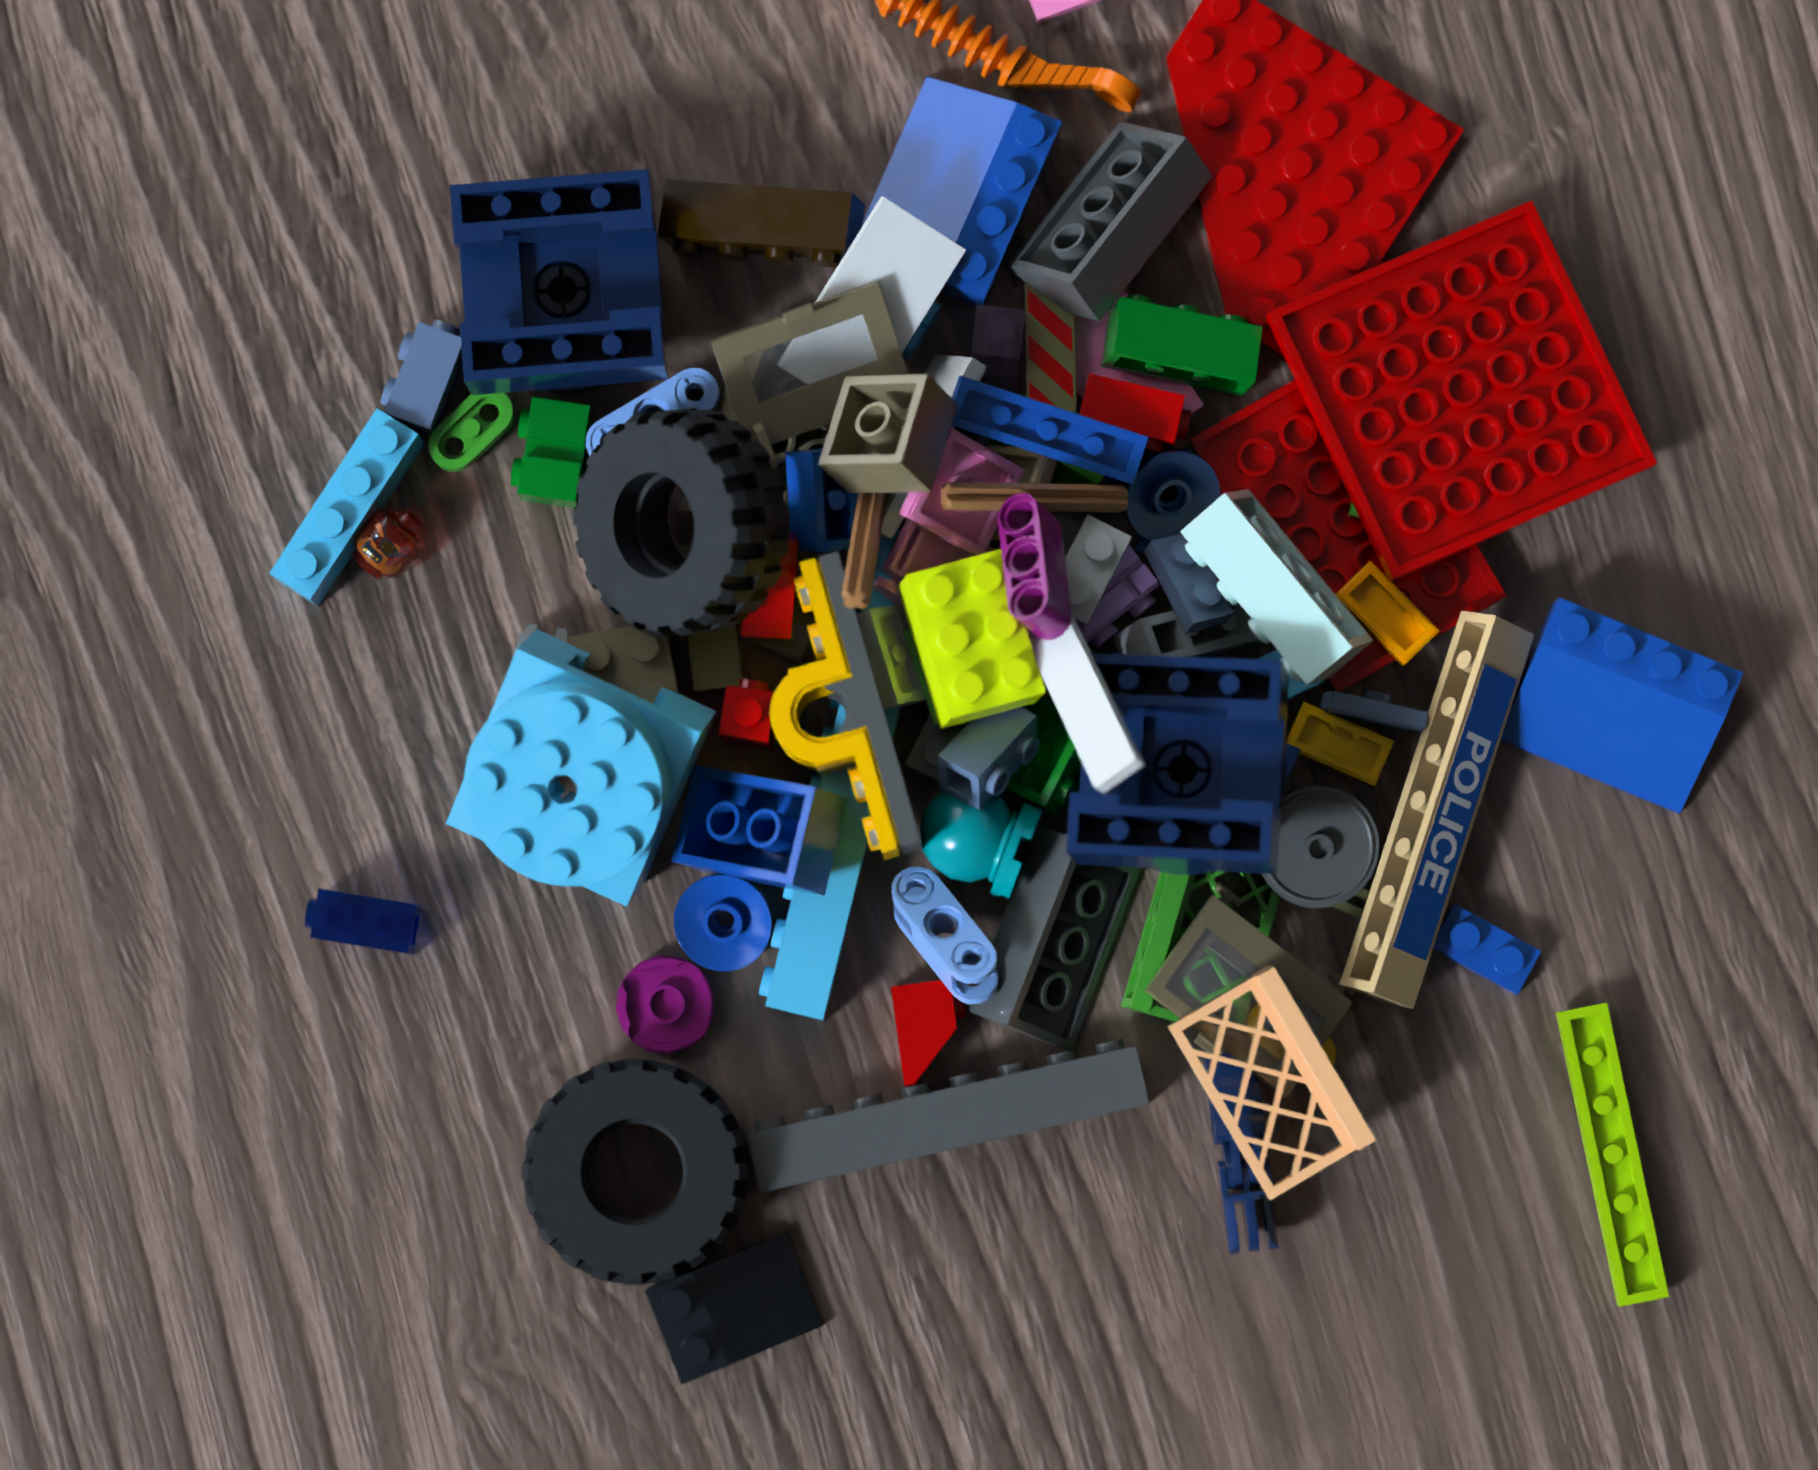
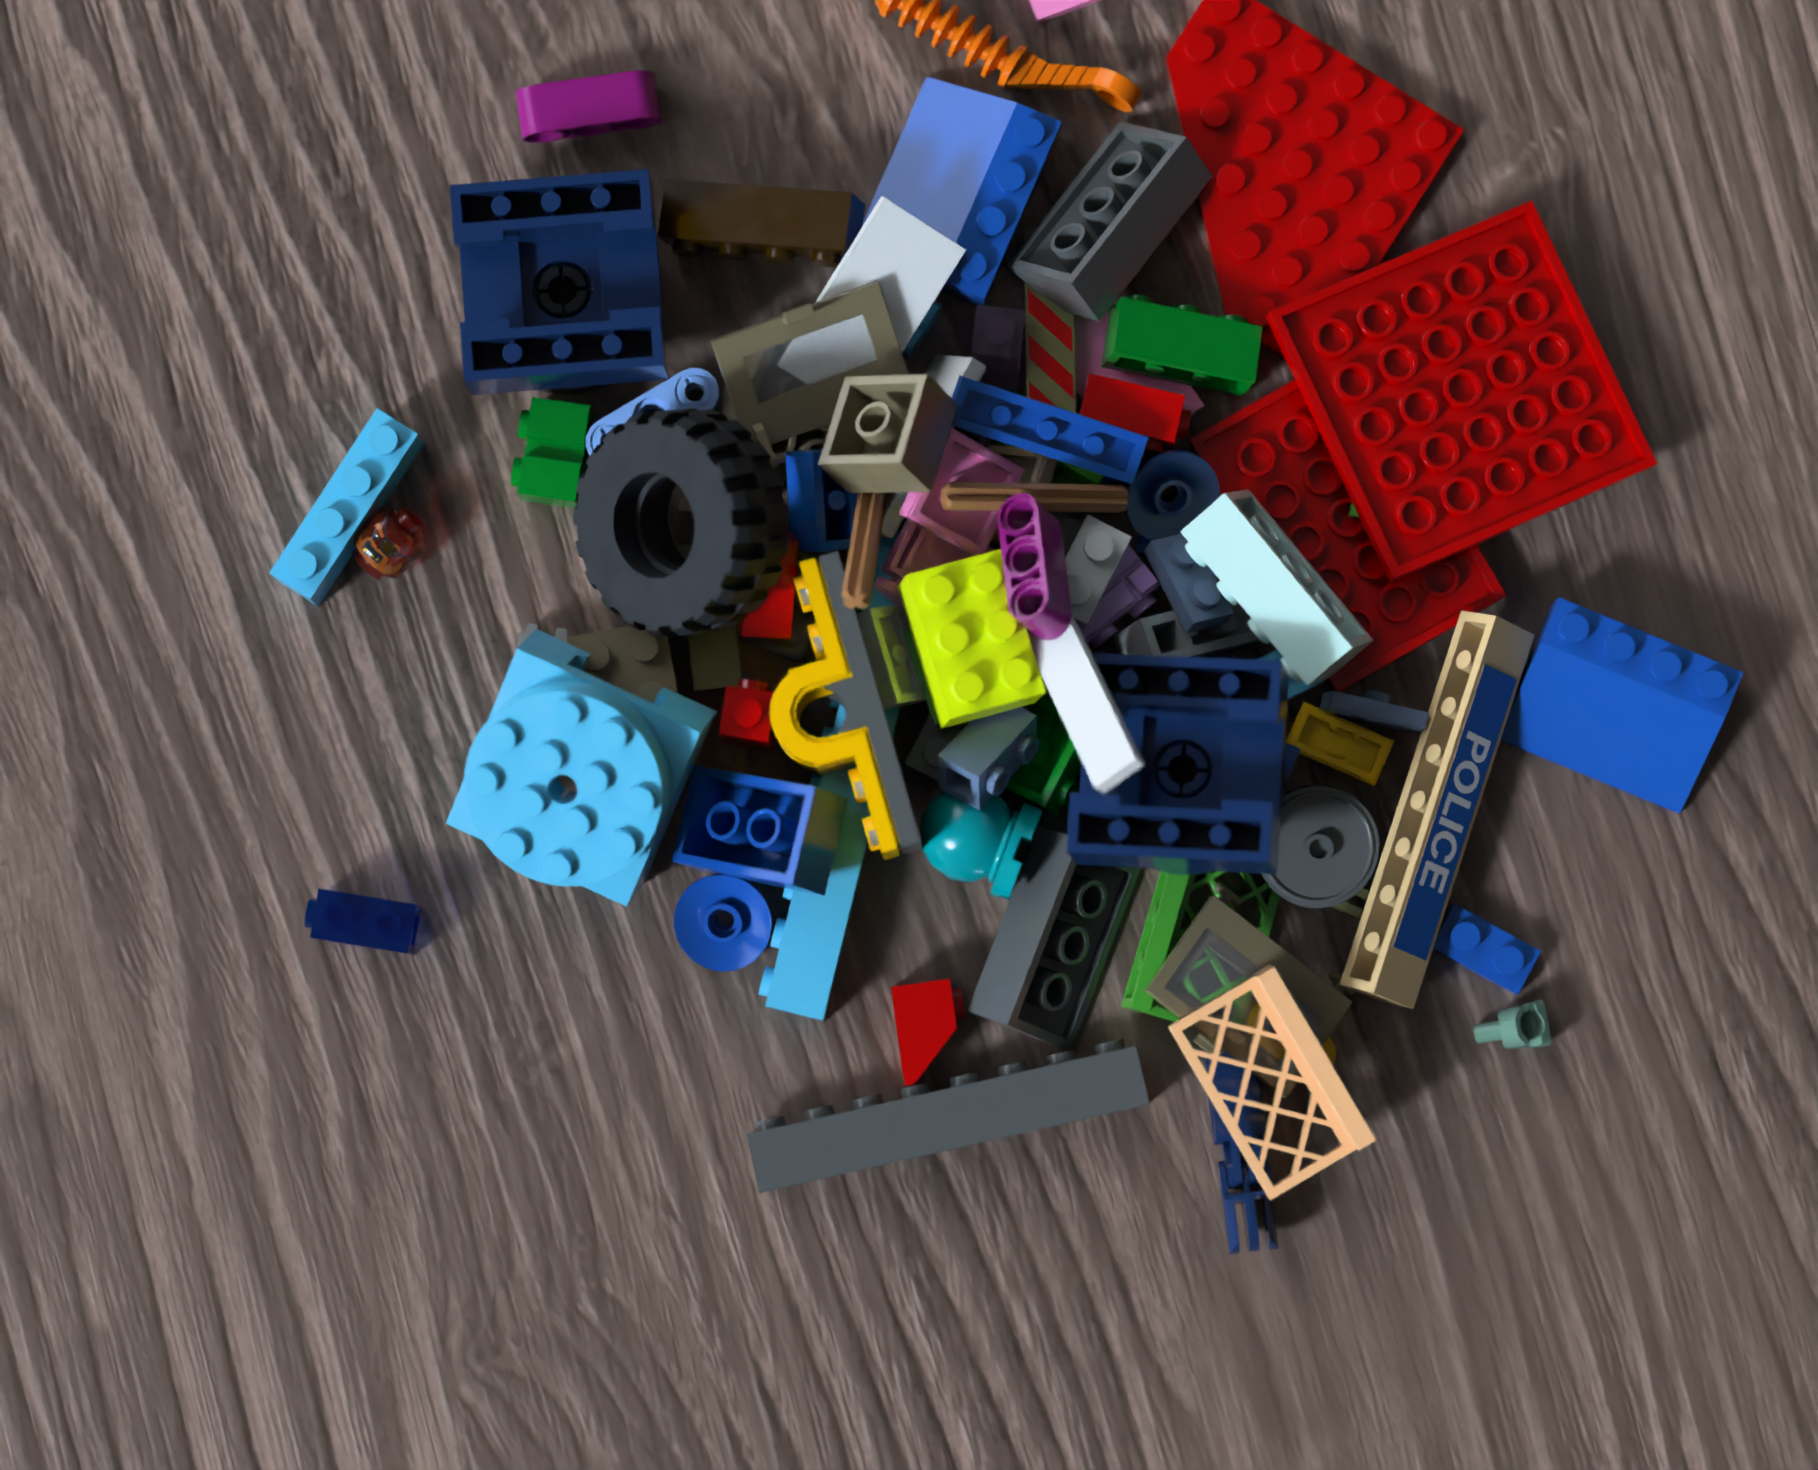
(426, 376): sand blue brick -> none
(468, 427): bright green plate -> none
(561, 1154): black tyre -> none
(588, 106): none -> magenta beam
(665, 1004): magenta tile -> none
(733, 1308): black slope -> none
(928, 909): light blue piece -> none
(1387, 613): light orange tile -> none
(1517, 1027): none -> sand green piece
(1612, 1154): lime plate -> none

